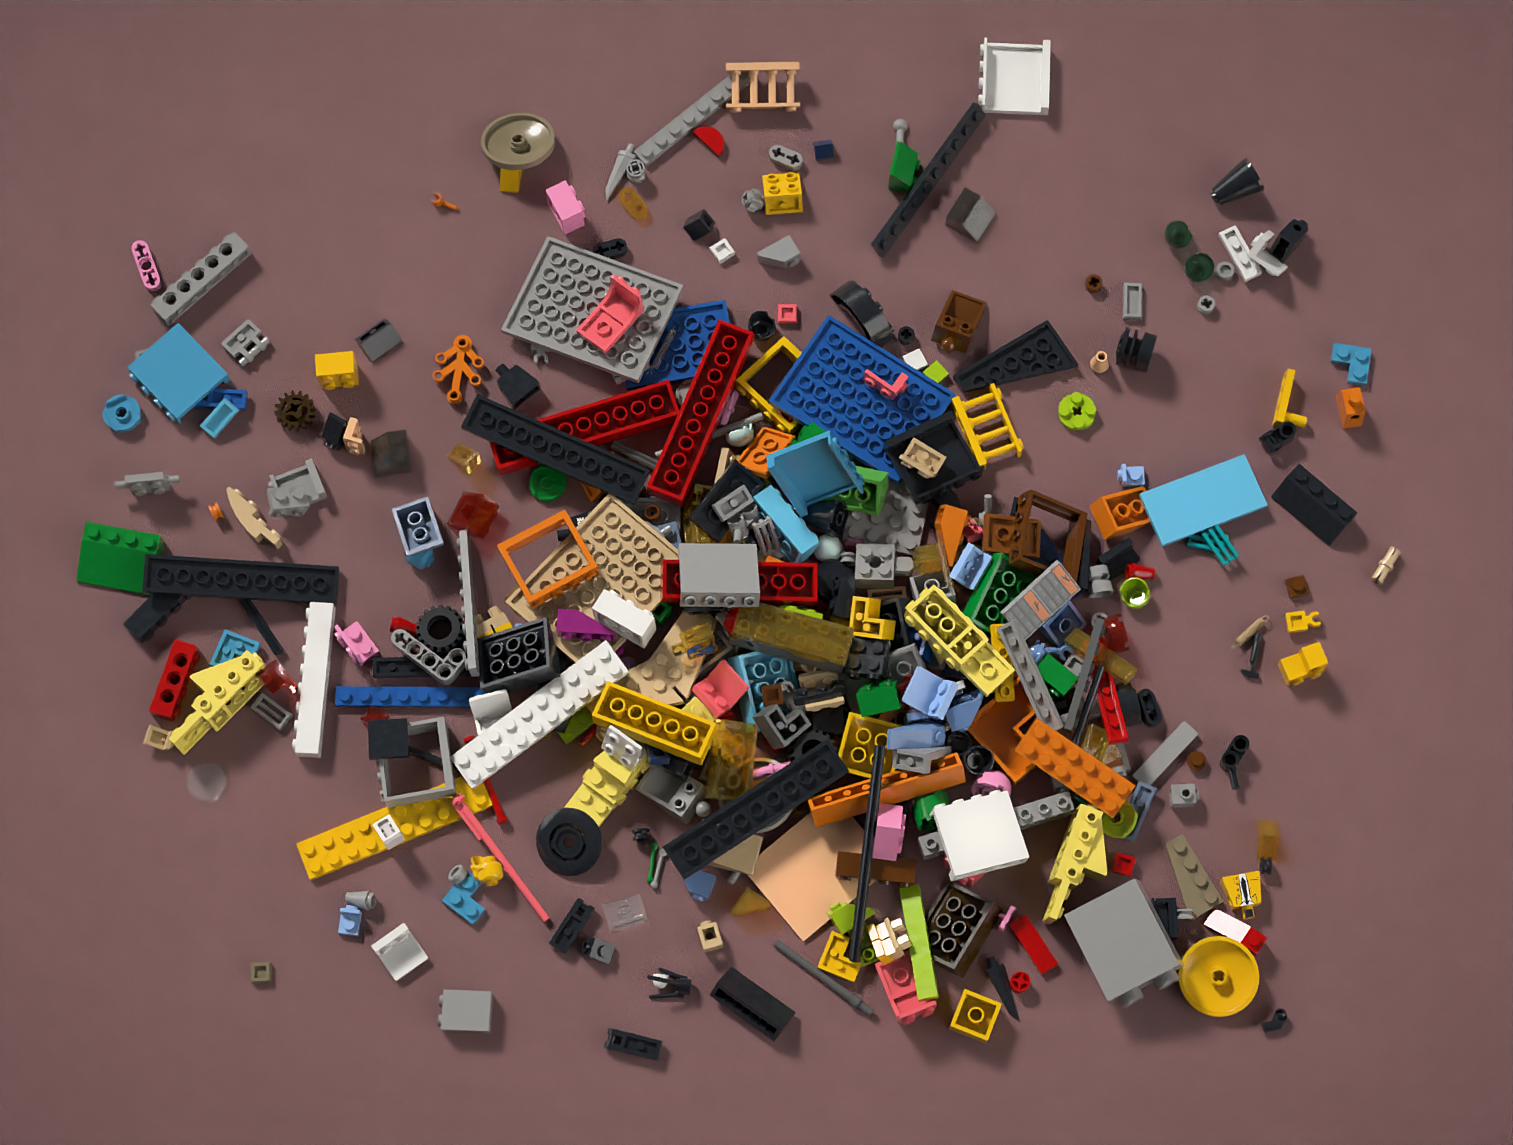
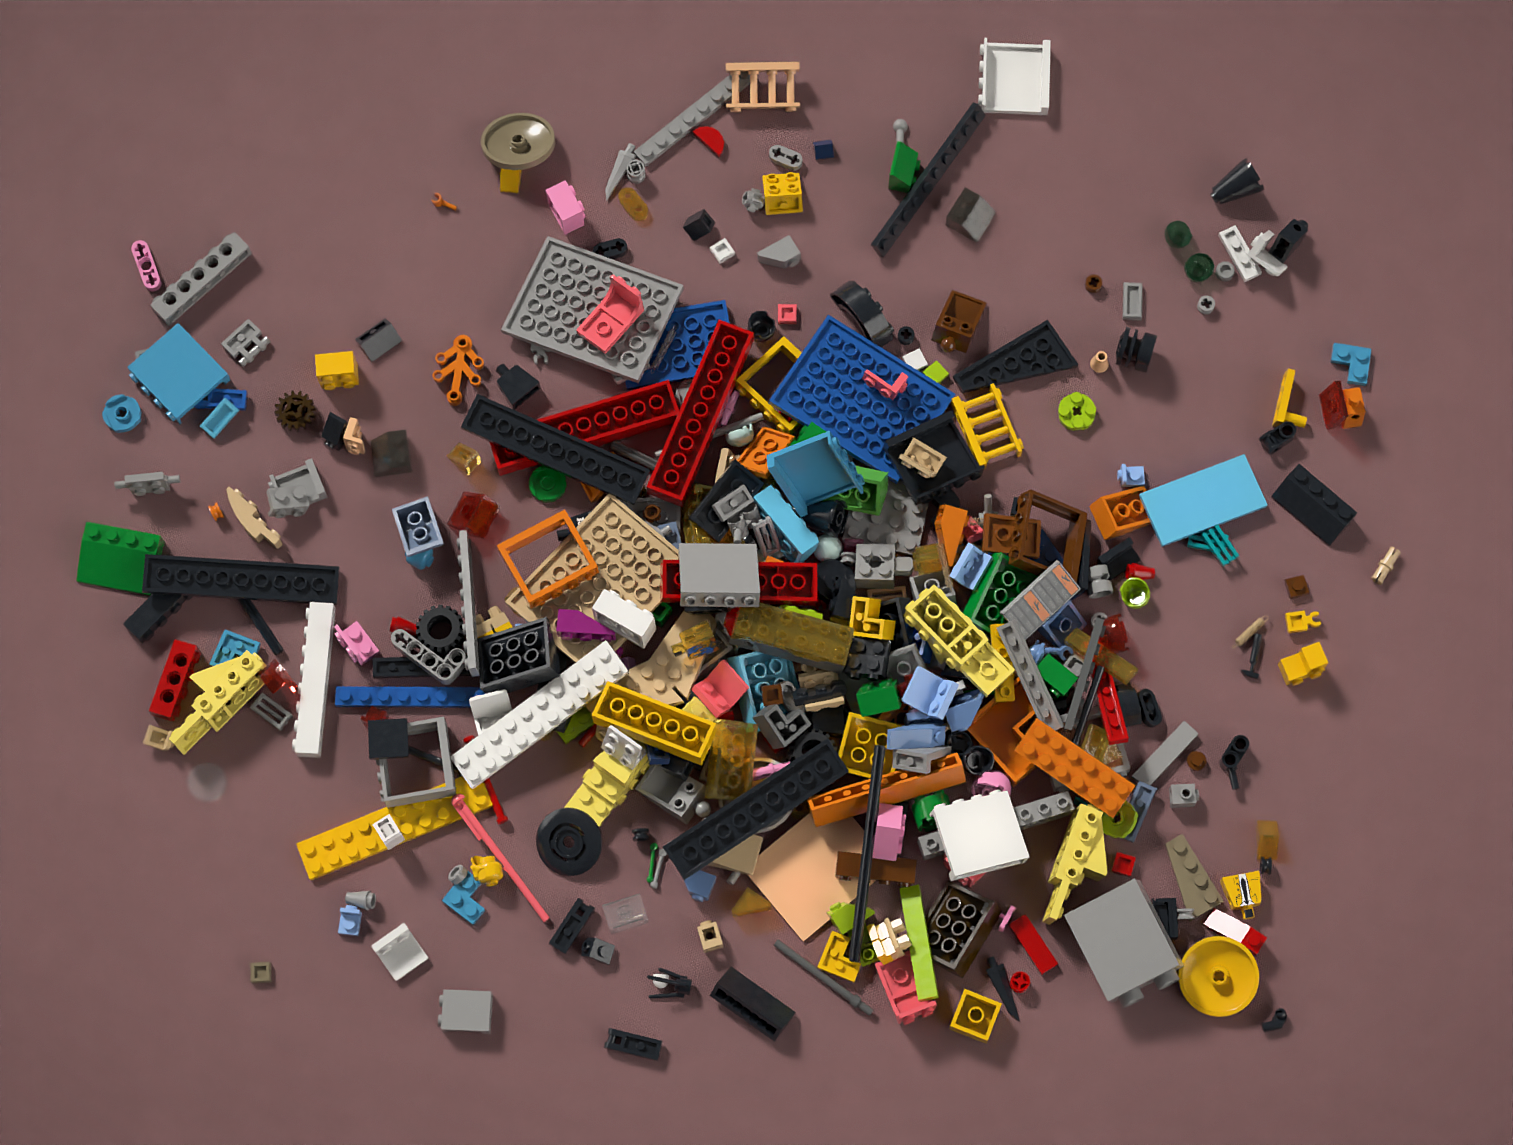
(1333, 405): none -> clear red plate

